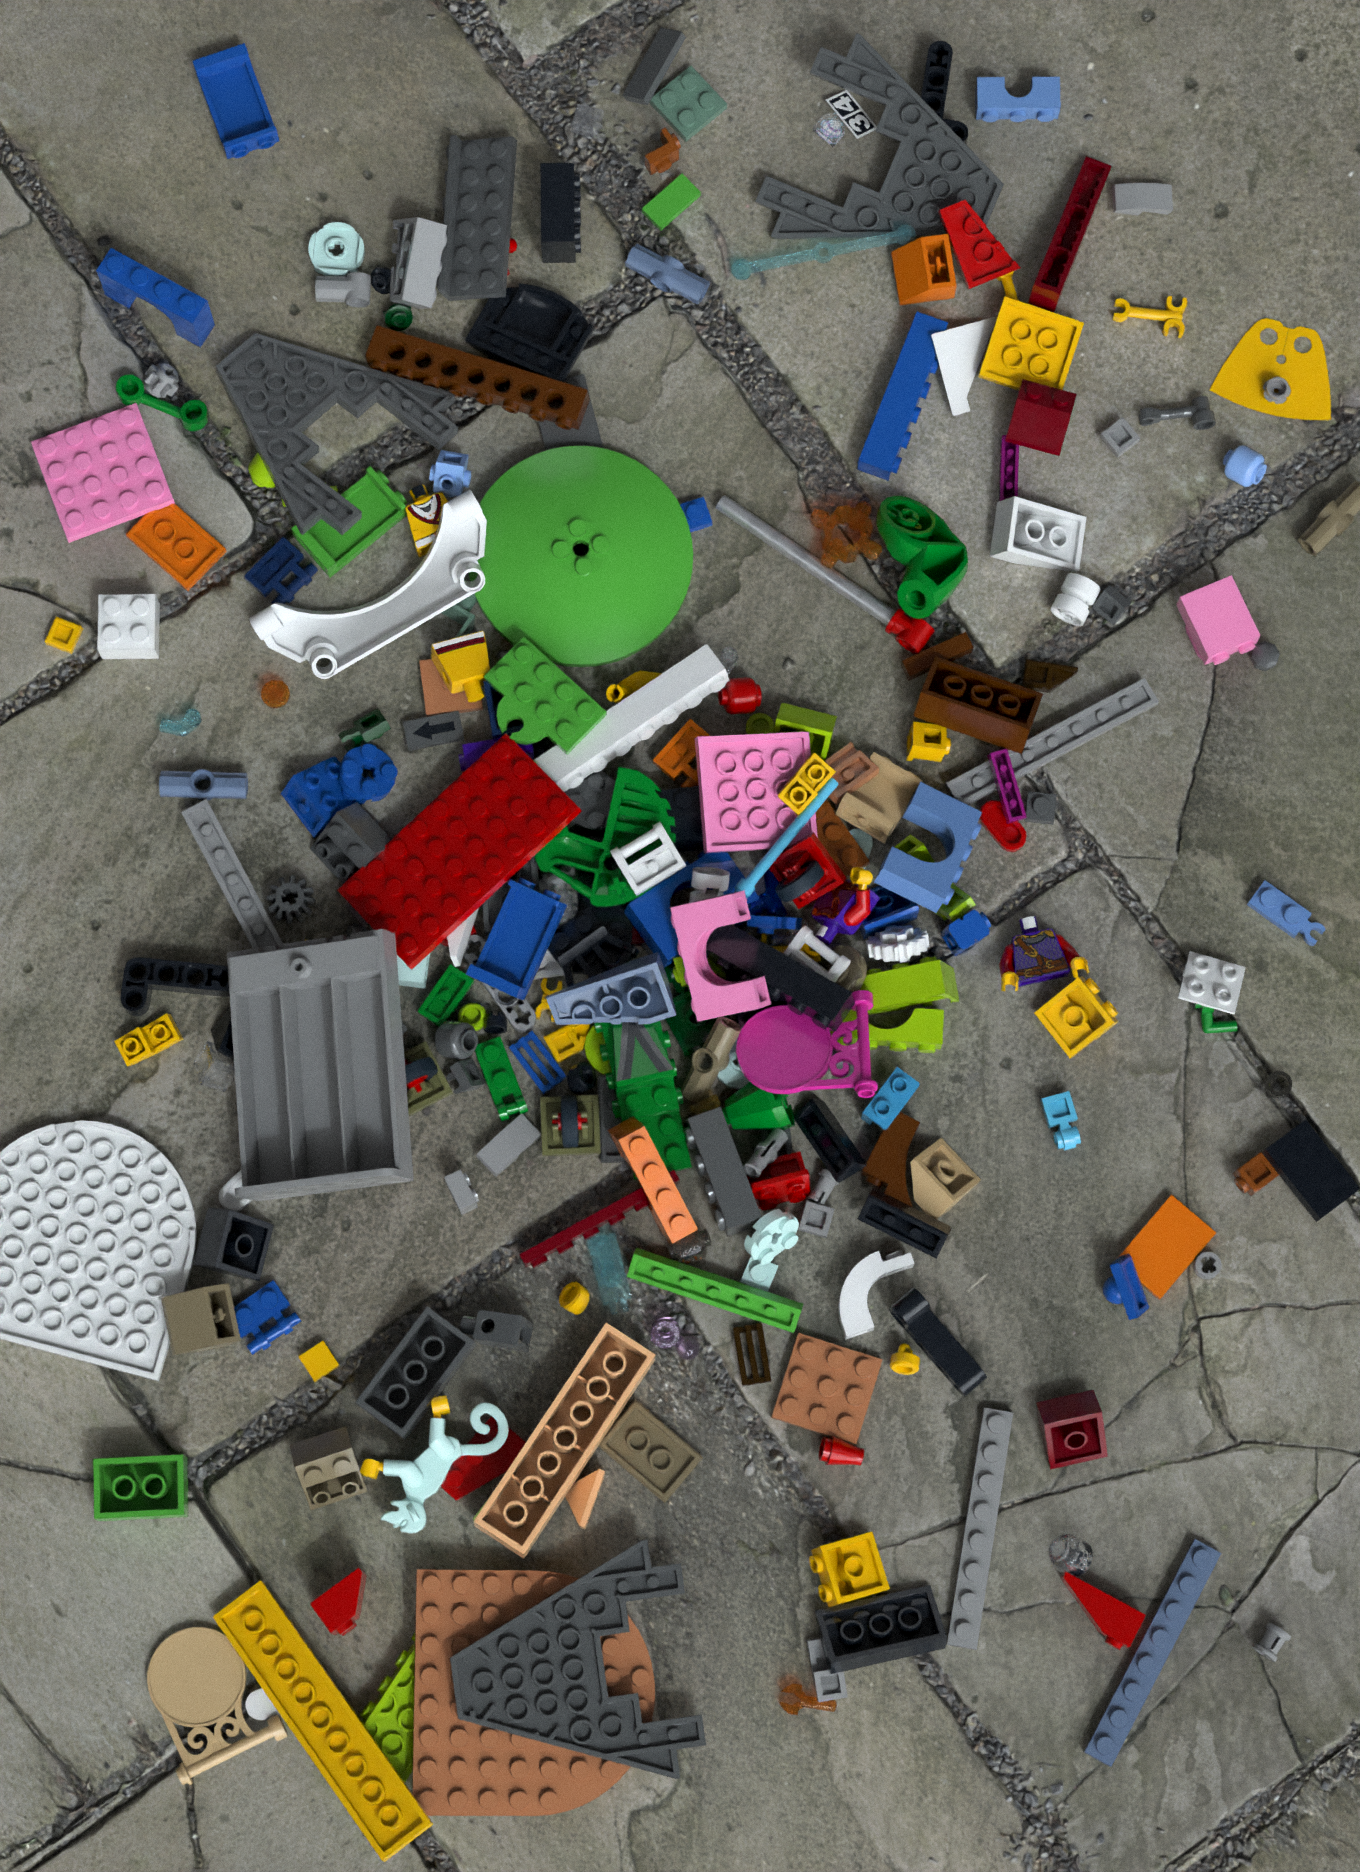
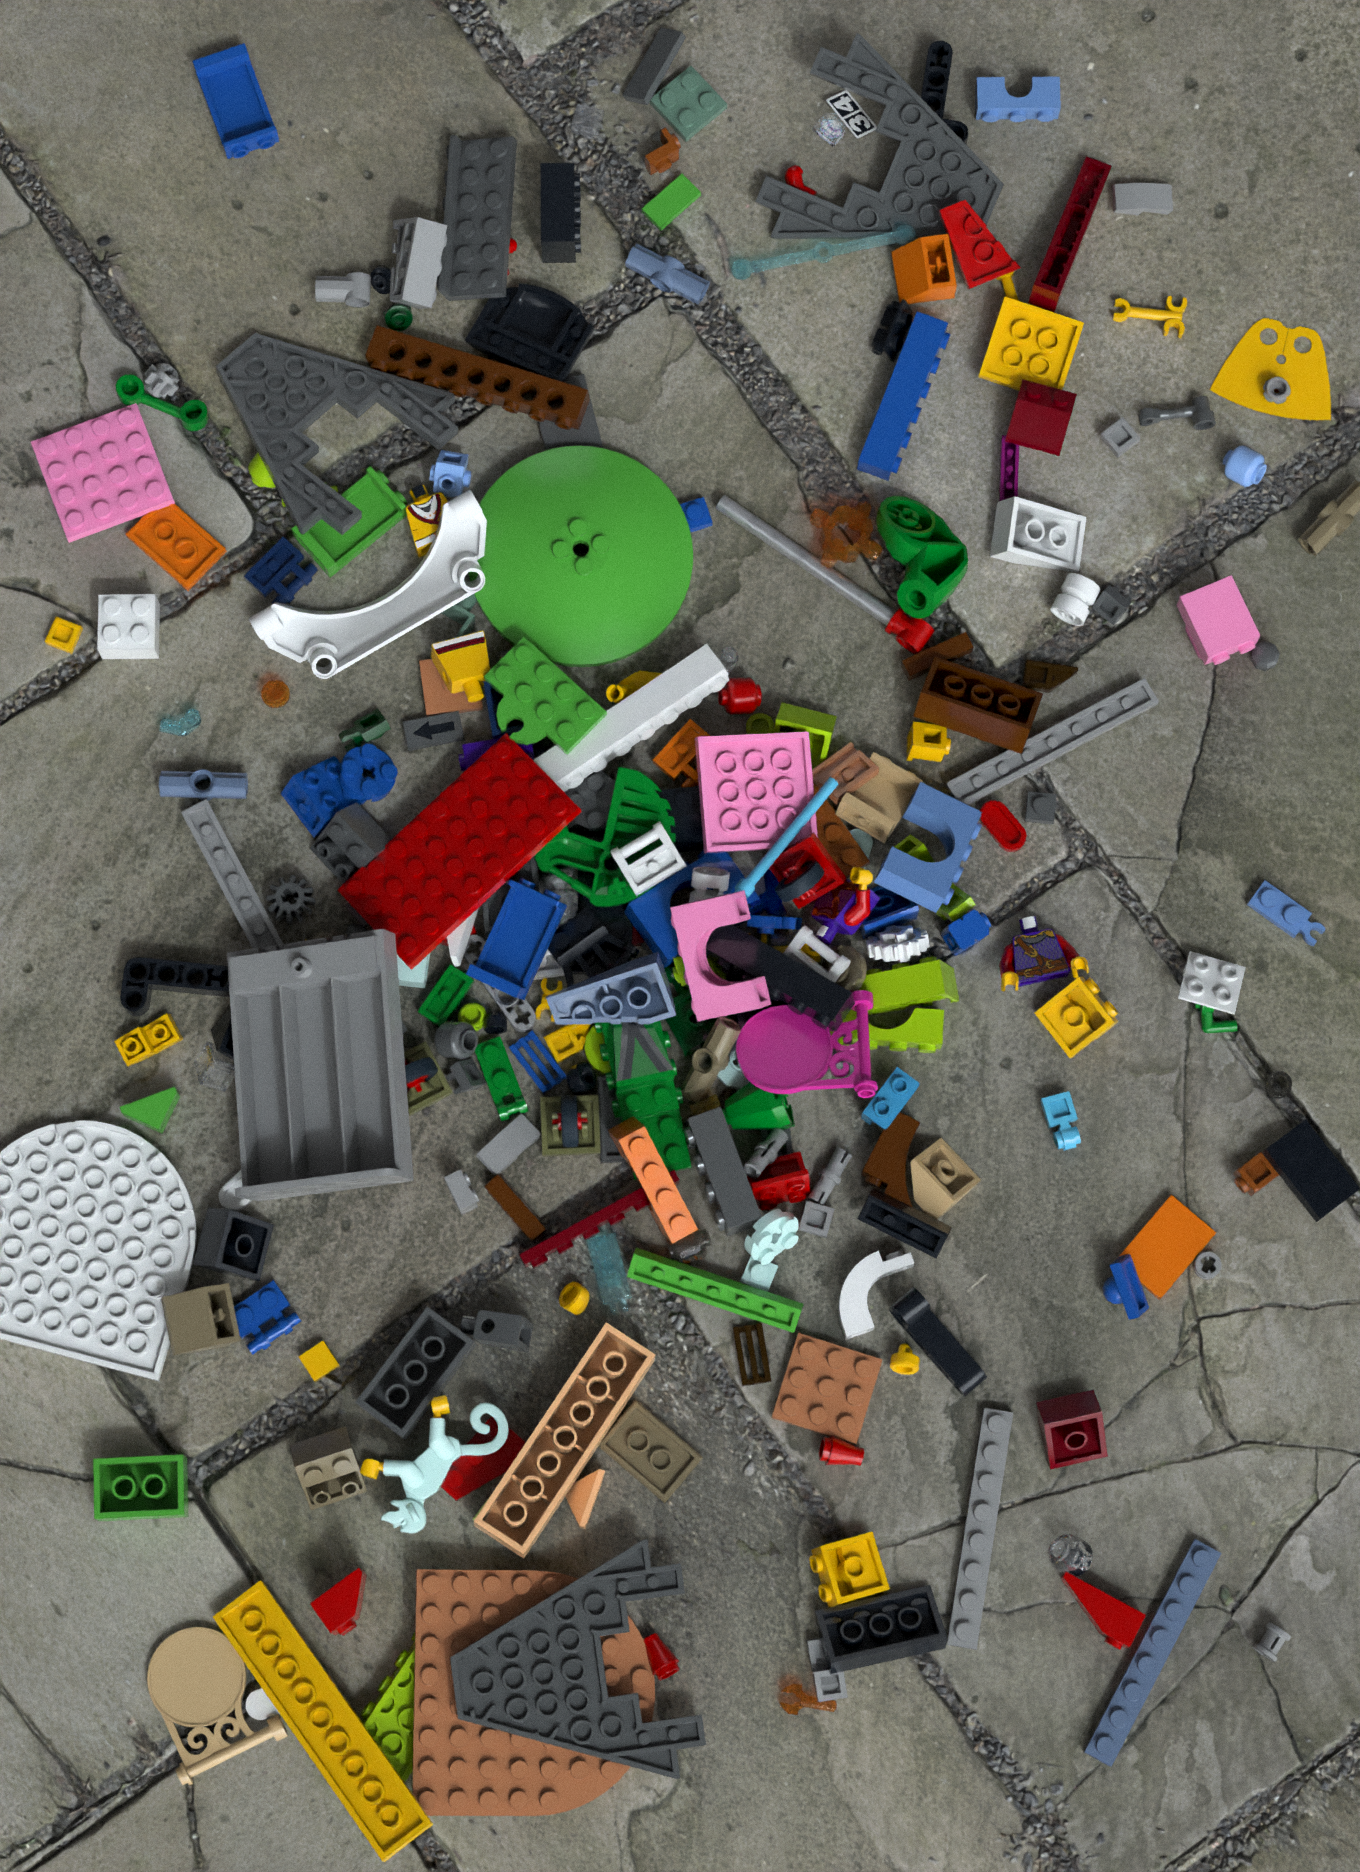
(127, 279): blue arch -> none
(153, 1110): none -> bright green slope
(326, 238): light aqua plate -> none
(515, 1208): none -> reddish brown piece
(661, 1659): none -> red cone
(686, 1347): clear purple plate -> none
(794, 178): none -> red arm
(806, 783): yellow slope -> none
(829, 1140): black slope -> none
(897, 319): none -> black hinge
(959, 356): white sticker -> none
(1007, 786): magenta piece -> none

